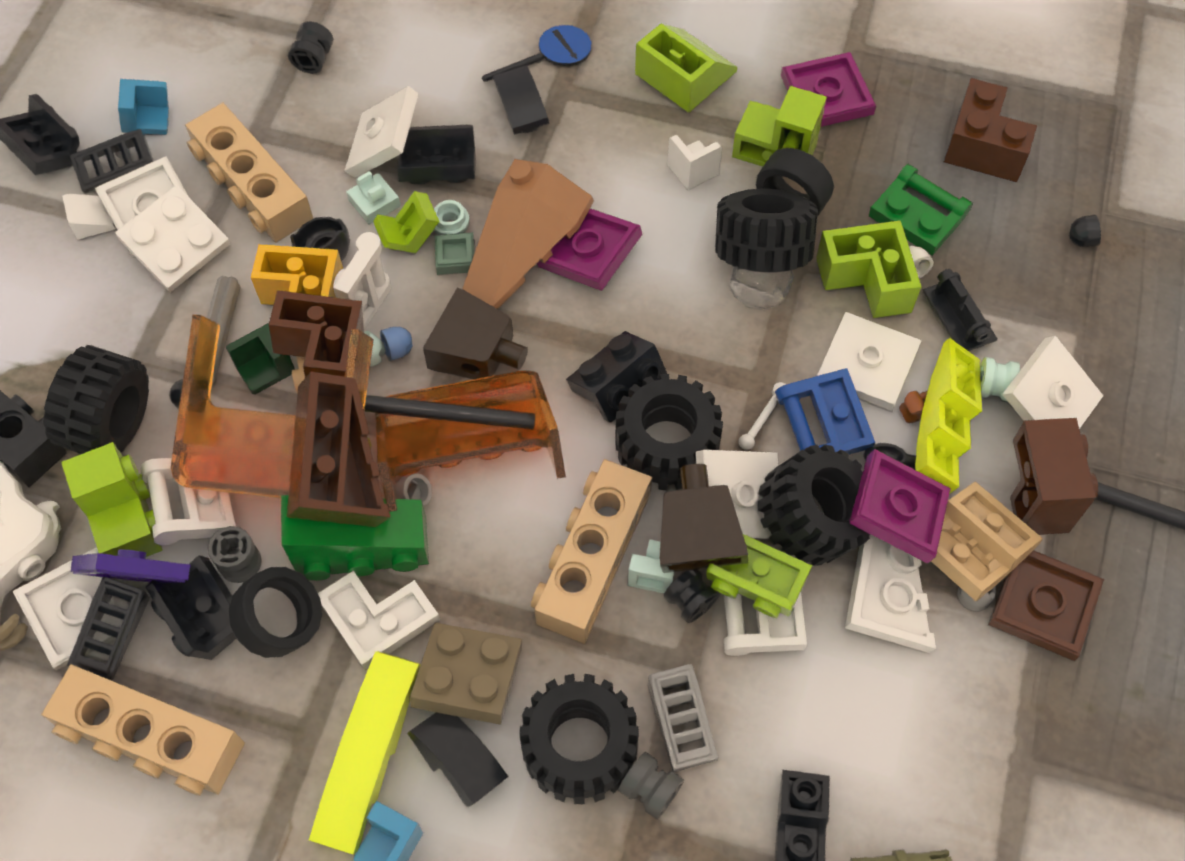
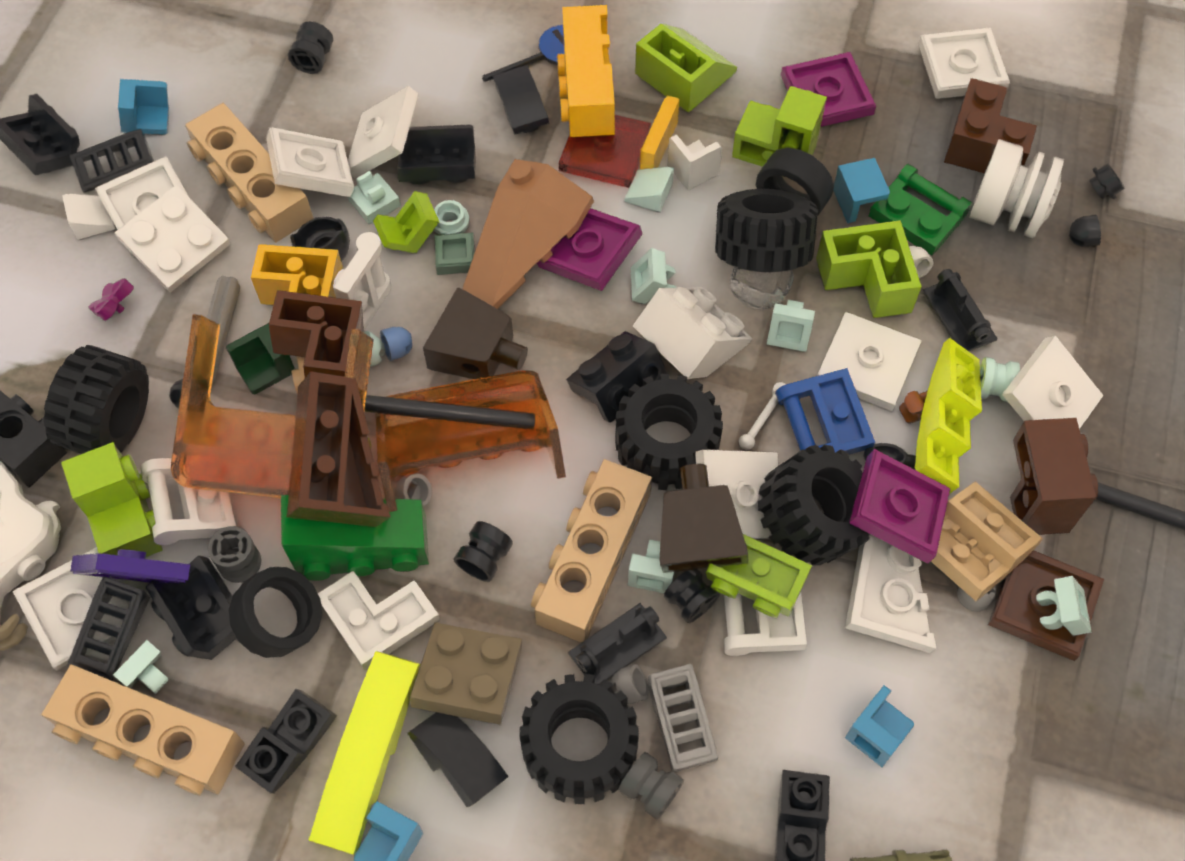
(111, 298): none -> magenta piece
(141, 668): none -> light aqua tile
(287, 742): none -> black slope
(309, 162): none -> white plate
(484, 549): none -> black wheel
(586, 72): none -> yellow wedge
(607, 157): none -> clear red plate
(618, 643): none -> black hinge
(631, 682): none -> light grey hinge
(649, 275): none -> light aqua tile
(650, 188): none -> light aqua slope
(659, 134): none -> yellow tile
(691, 330): none -> white slope
(791, 326): none -> light aqua tile
(858, 185): none -> dark azure panel
(879, 728): none -> dark azure panel
(958, 57): none -> white plate
(1017, 189): none -> white wheel
(1070, 609): none -> light aqua tile
(1106, 182): none -> black plate

